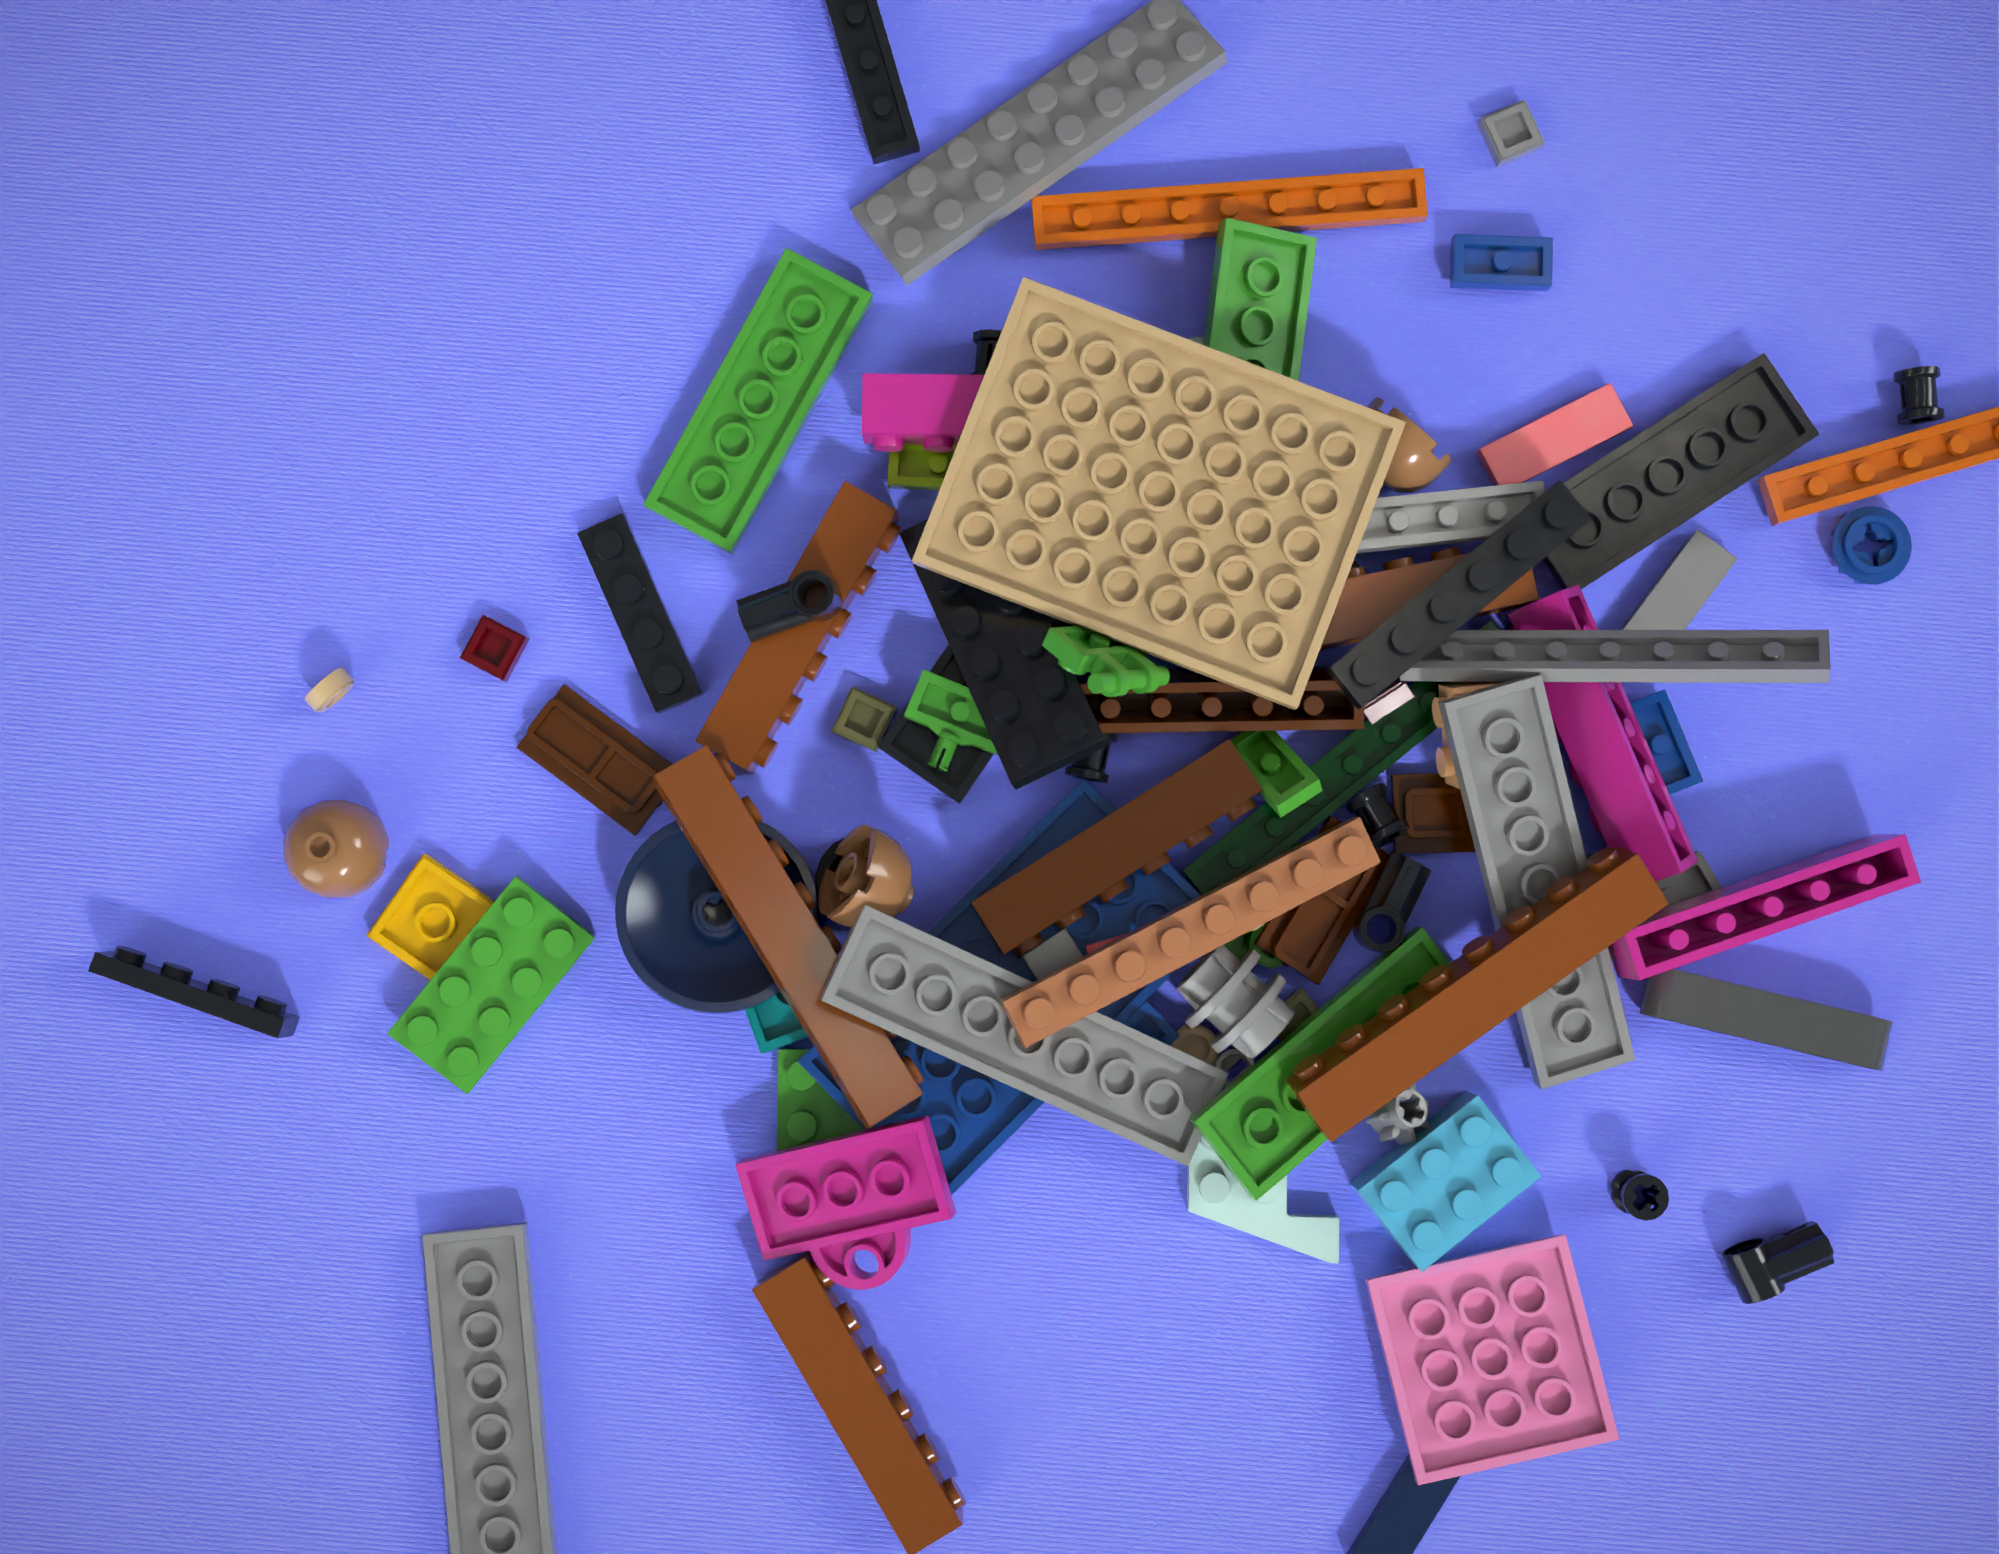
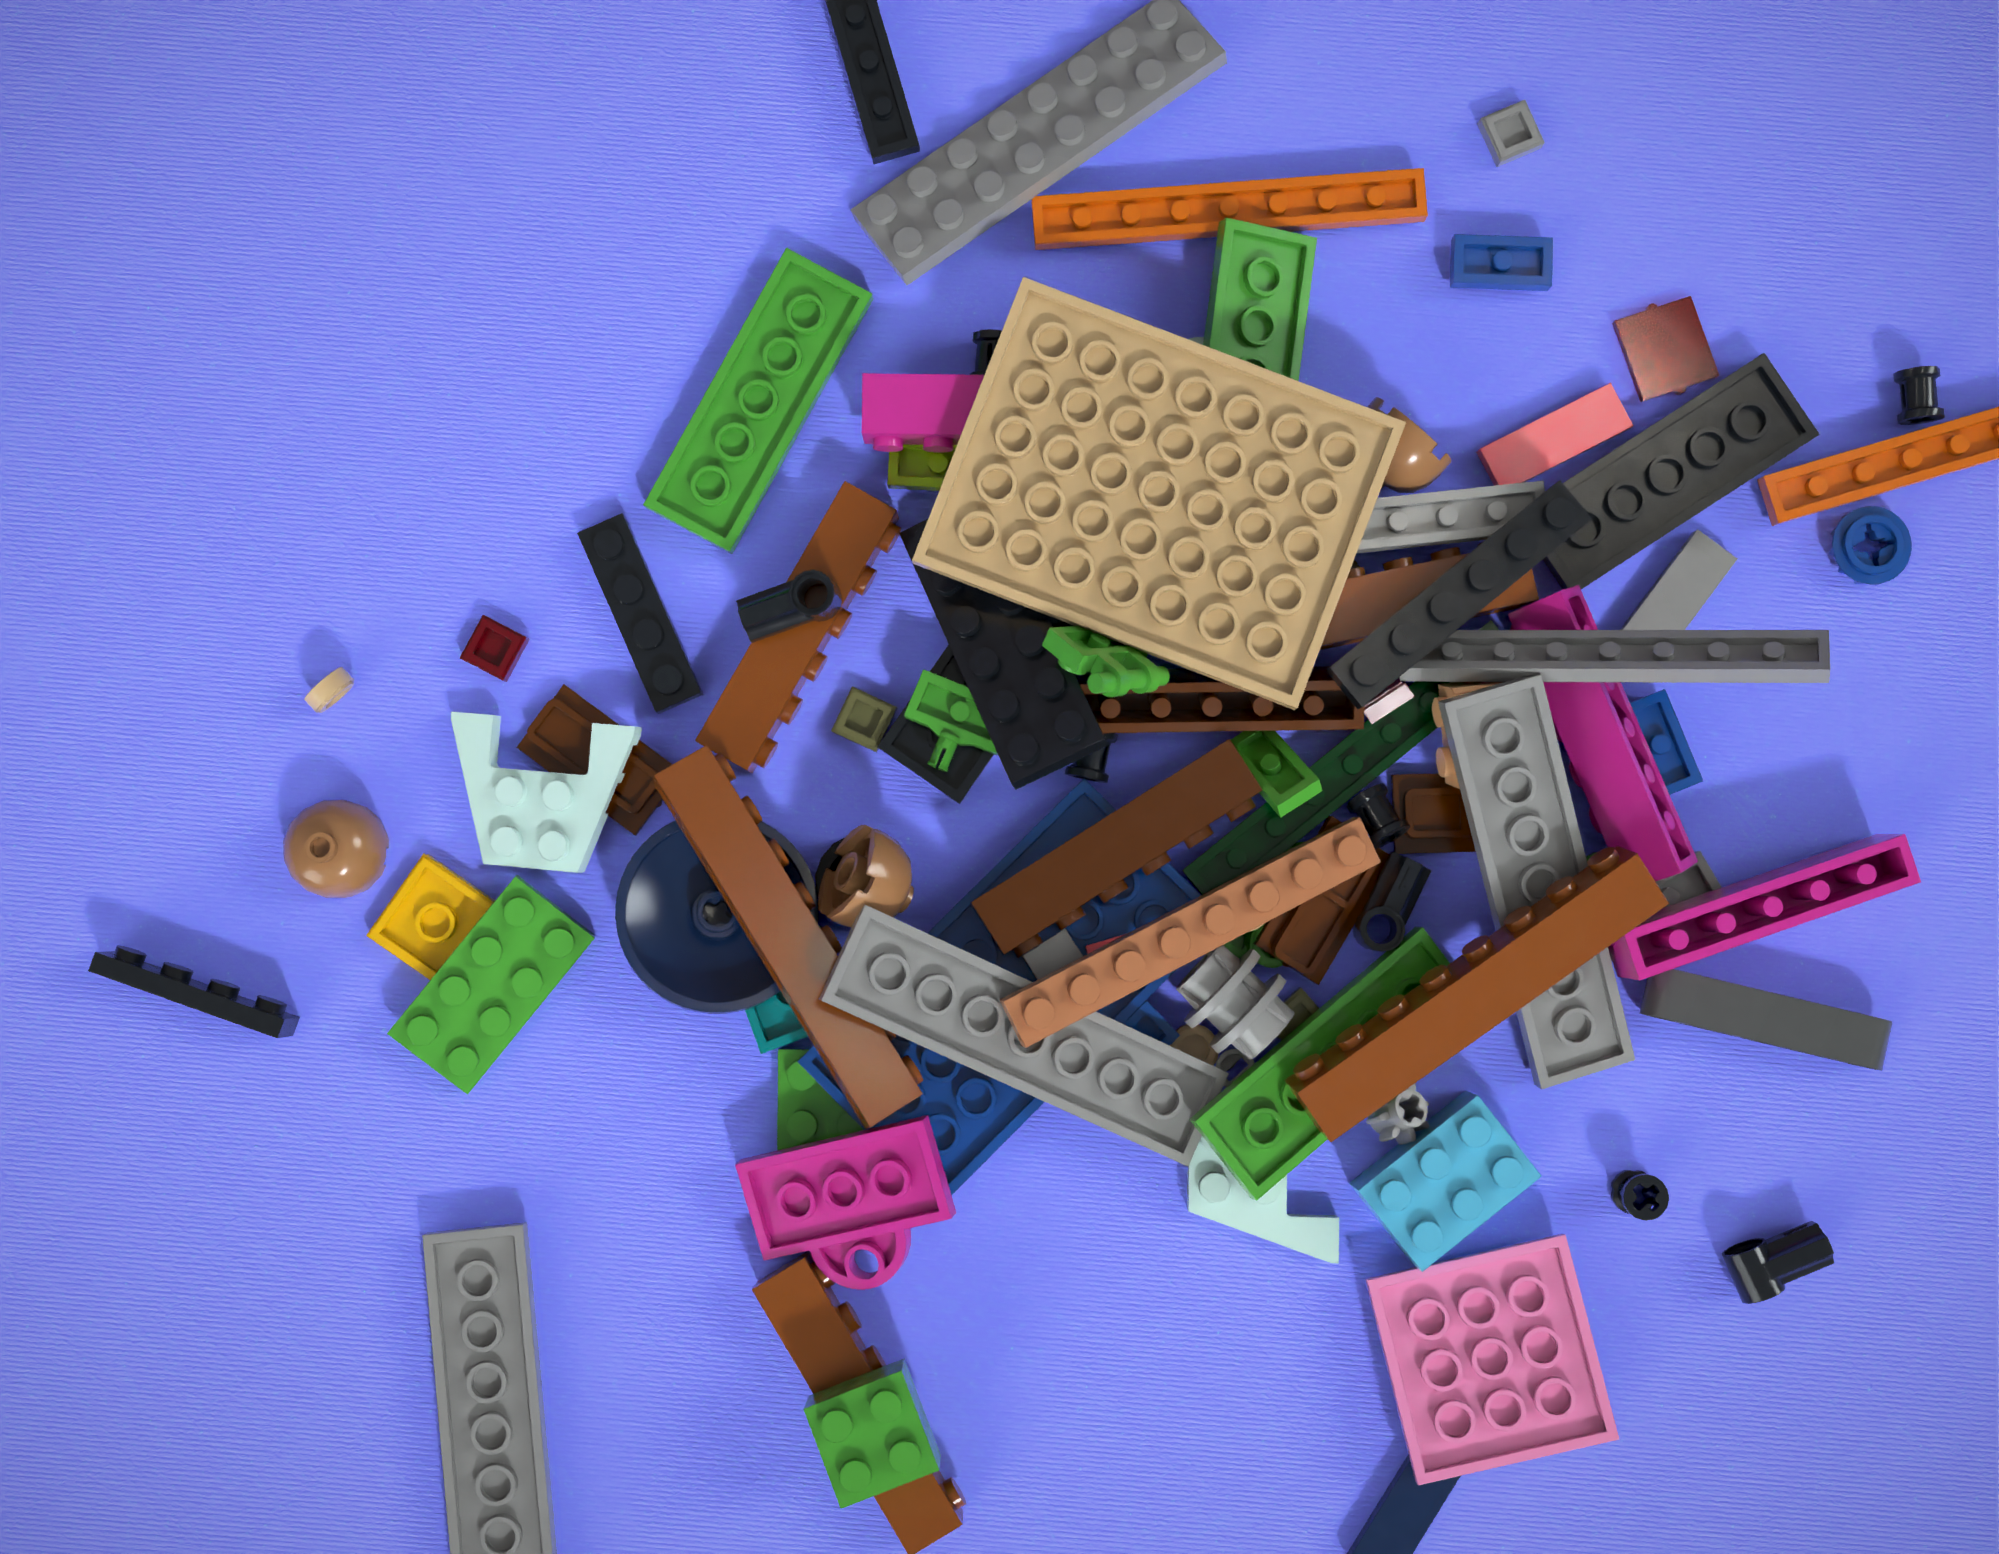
(539, 815): none -> light aqua wing
(872, 1433): none -> bright green brick
(1665, 349): none -> clear red piece

